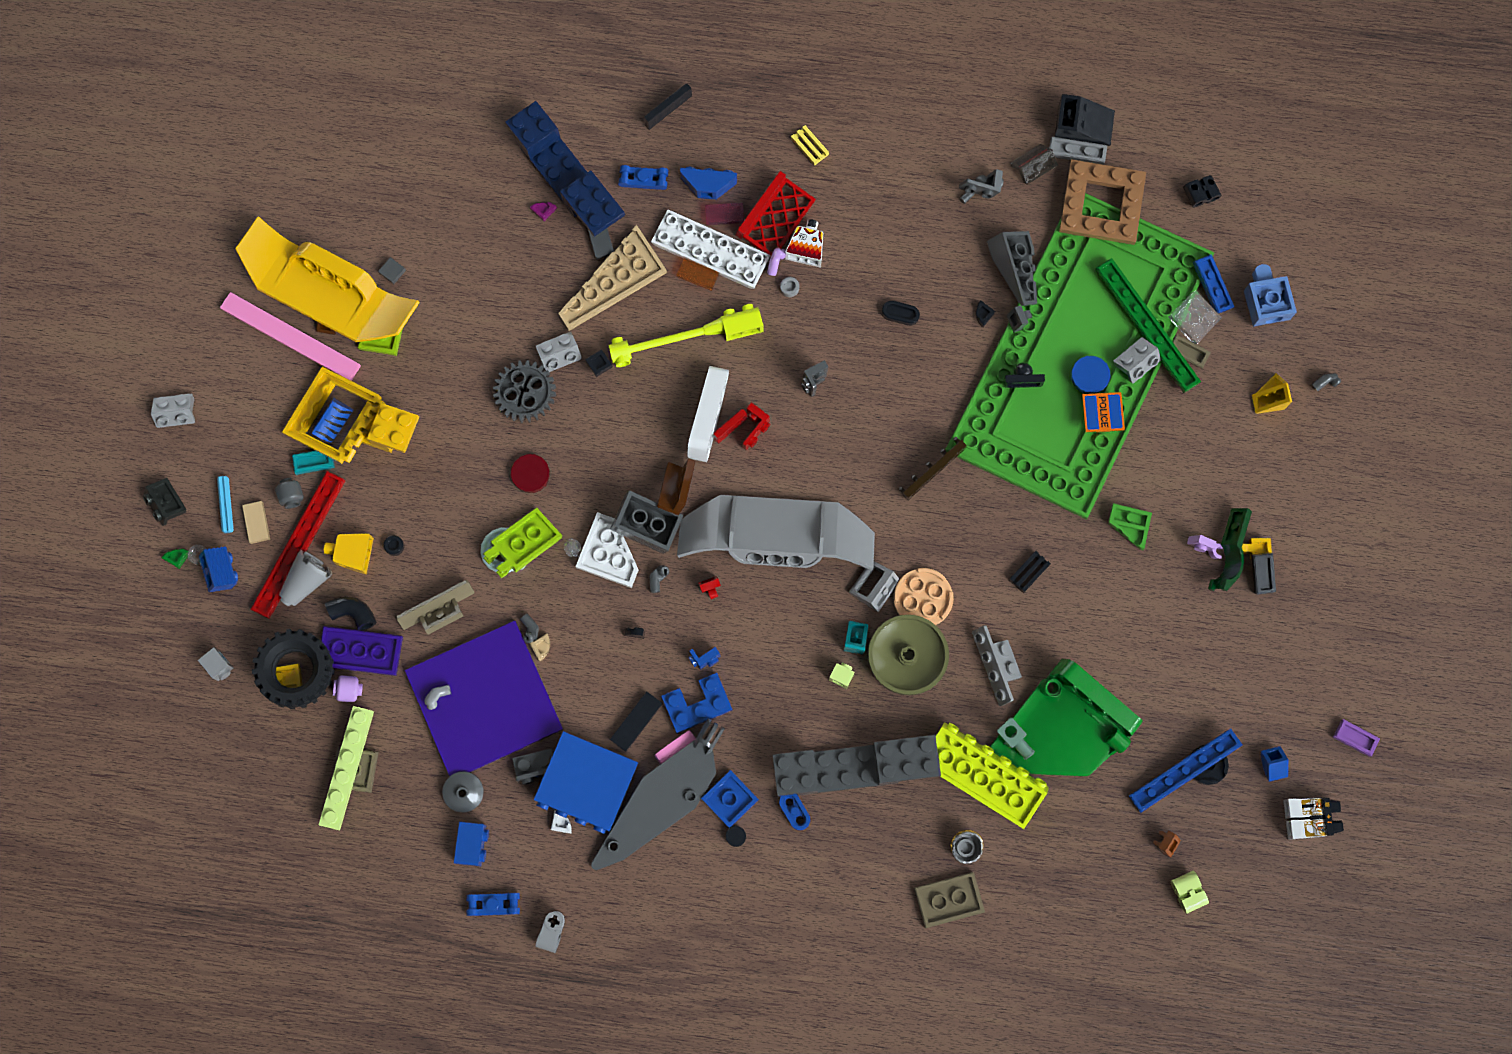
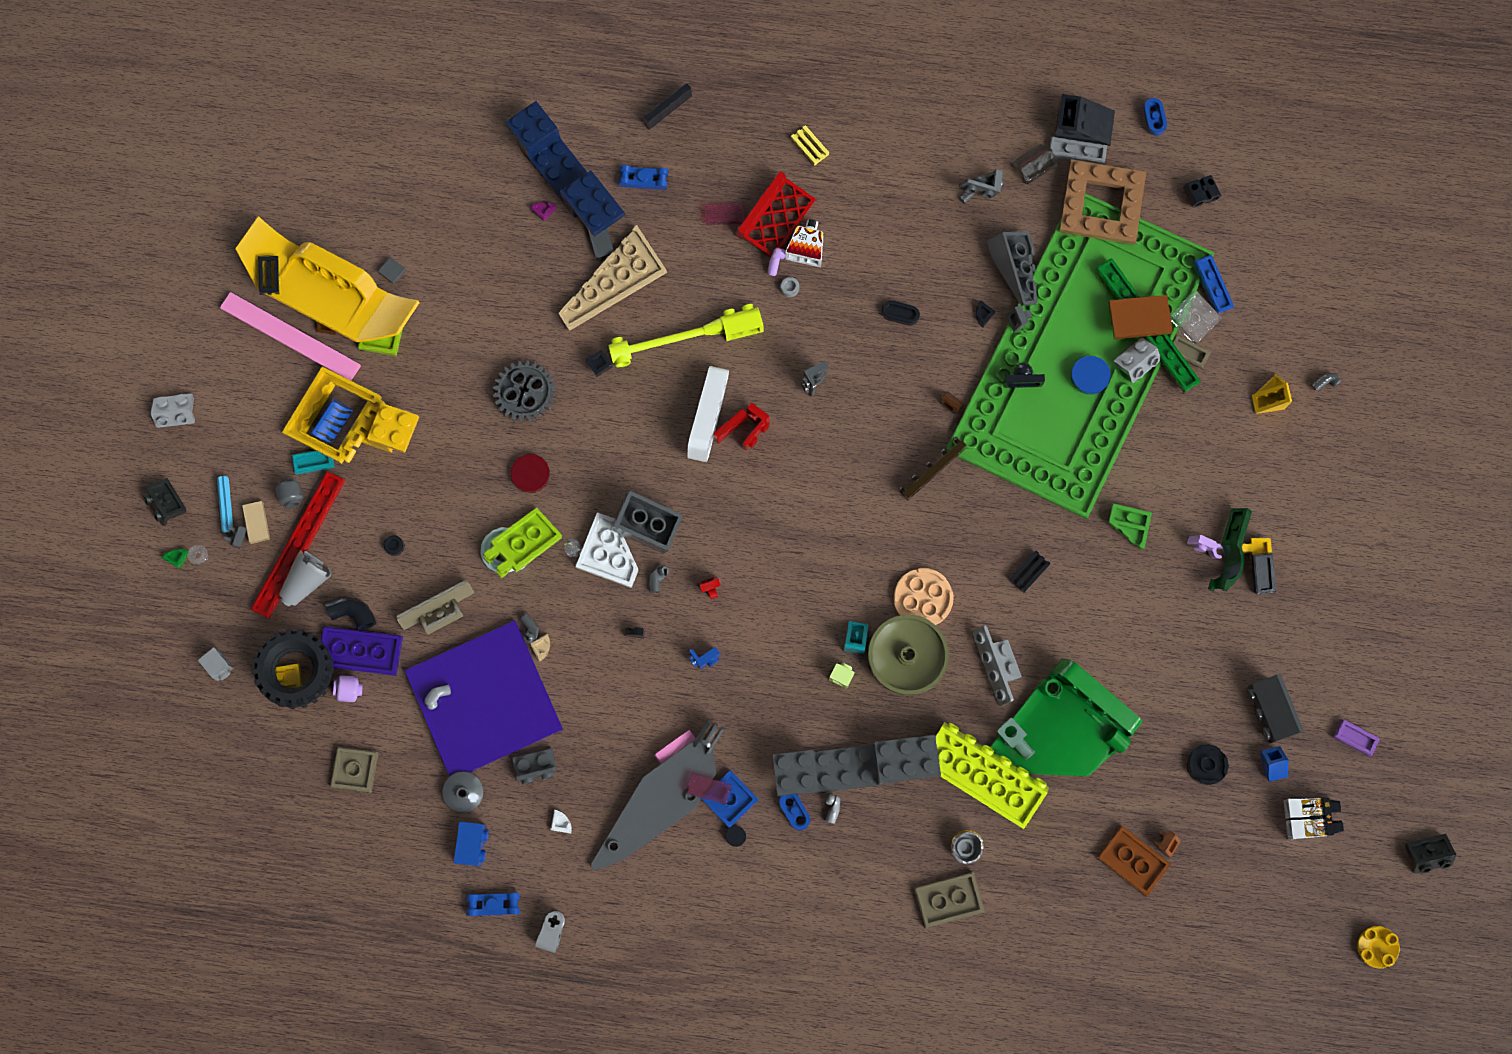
(218, 569): blue brick -> none
(238, 536): none -> dark grey tile
(269, 290): none -> black tile
(346, 768): yellowish green plate -> none
(351, 551): yellow torso -> none
(559, 352): light grey bracket -> none
(585, 782): blue panel -> none
(636, 721): black tile -> none
(675, 487): reddish brown panel -> none
(686, 716): blue plate -> none
(698, 274): clear orange tile -> none
(708, 182): blue slope -> none
(709, 789): none -> clear pink tile
(711, 249): white plate -> none
(777, 531): light grey piece -> none
(834, 809): none -> light grey arm
(881, 590): light grey tile -> none
(951, 402): none -> reddish brown slope
(1103, 412): piece -> none
(1133, 861): none -> dark orange tile
(1140, 317): none -> dark orange tile
(1155, 118): none -> blue plate
(1185, 770): blue tile -> none
(1189, 892): yellowish green piece -> none
(1269, 297): medium blue brick -> none
(1274, 708): none -> dark grey slope
(1378, 947): none -> yellow dish
(1431, 853): none -> pearl dark grey bracket

